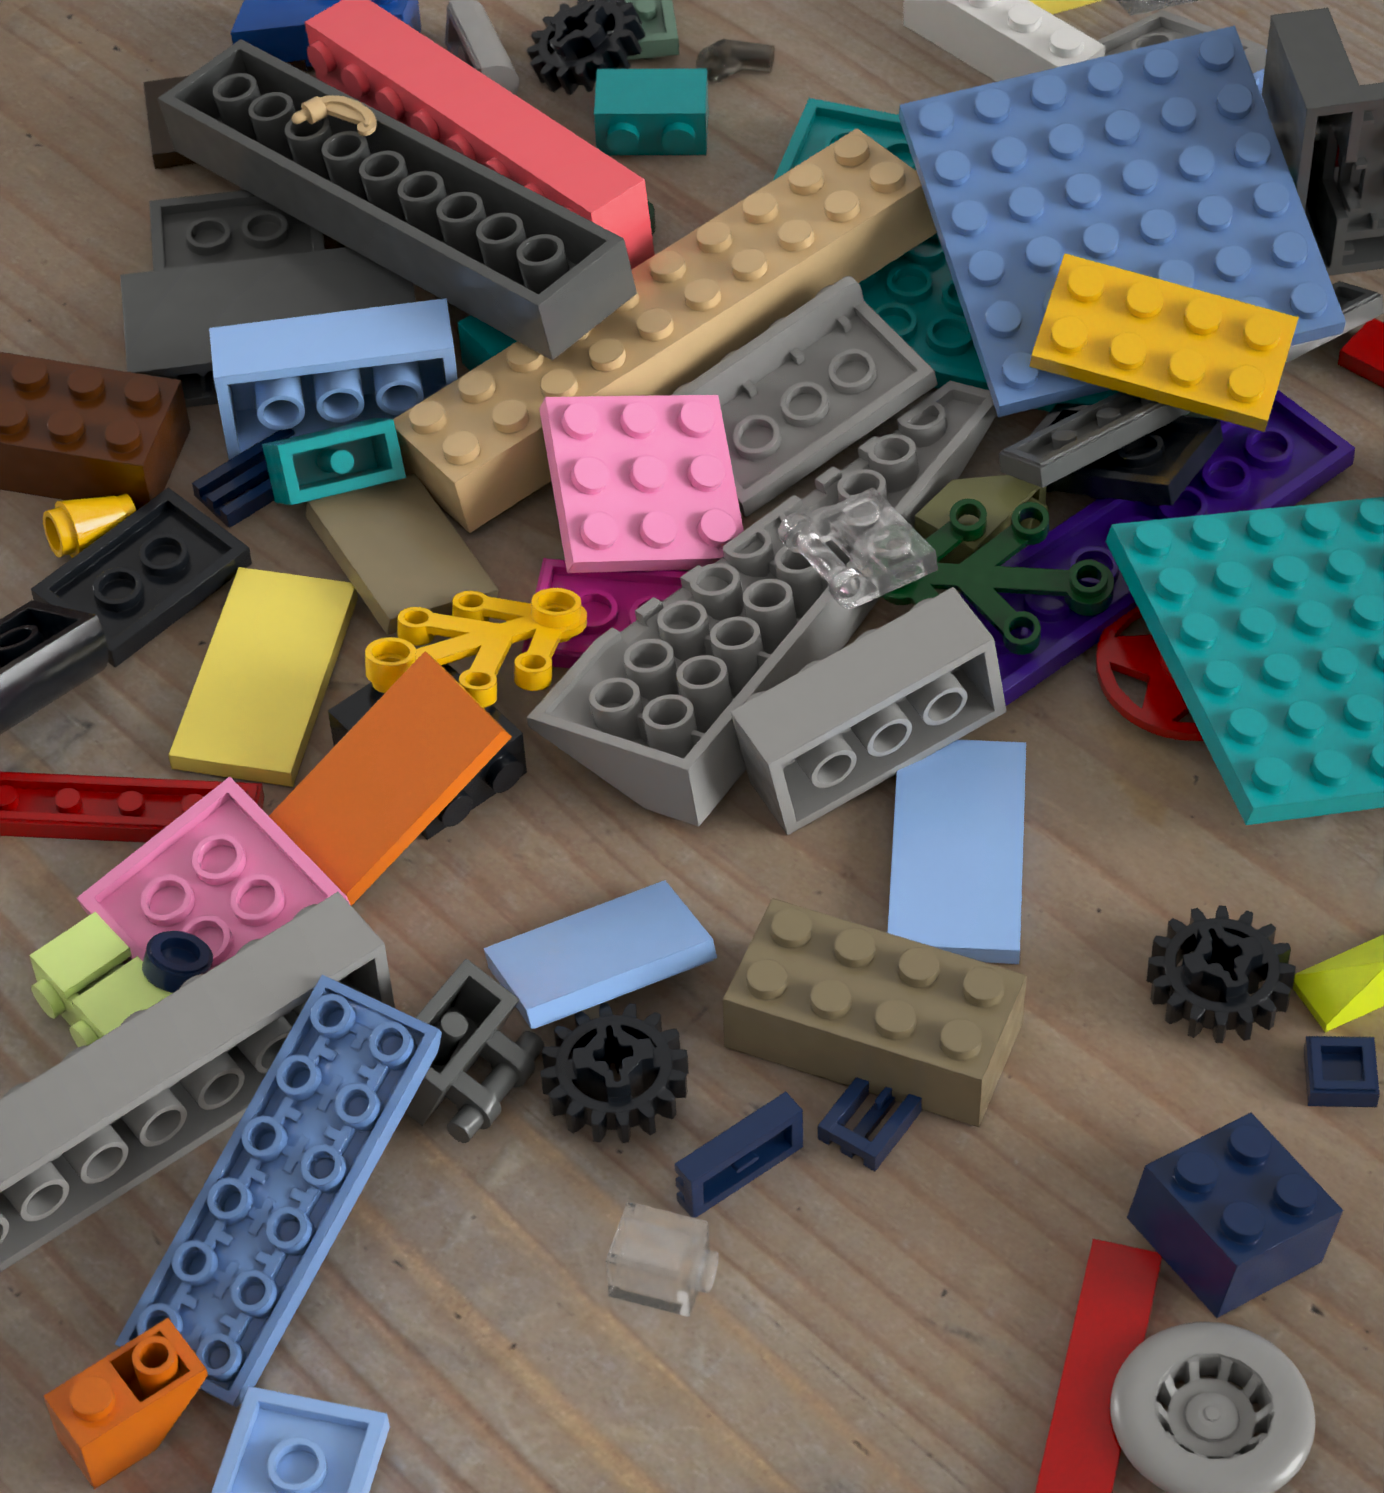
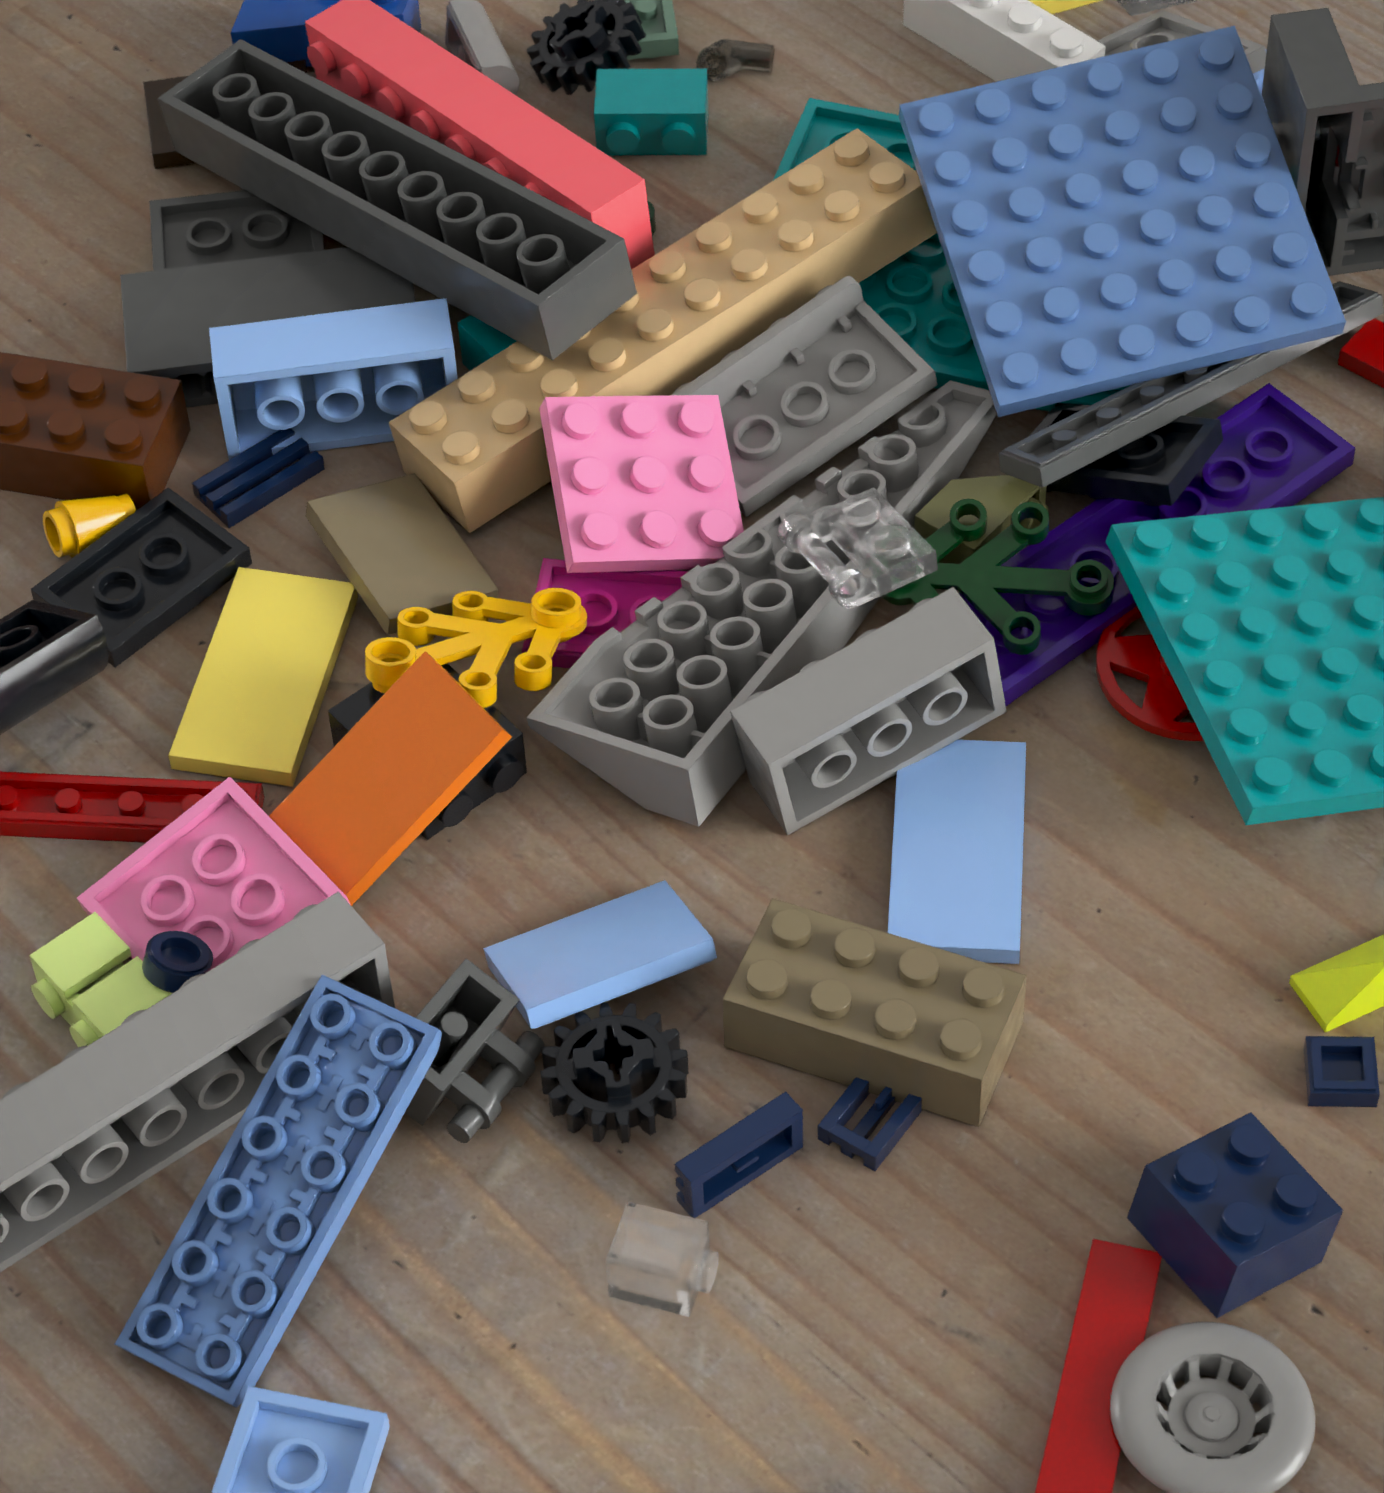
(125, 1402): orange slope -> none
(334, 461): teal brick -> none
(338, 107): tan piece -> none
(1164, 342): yellow plate -> none
(1220, 974): black gear -> none

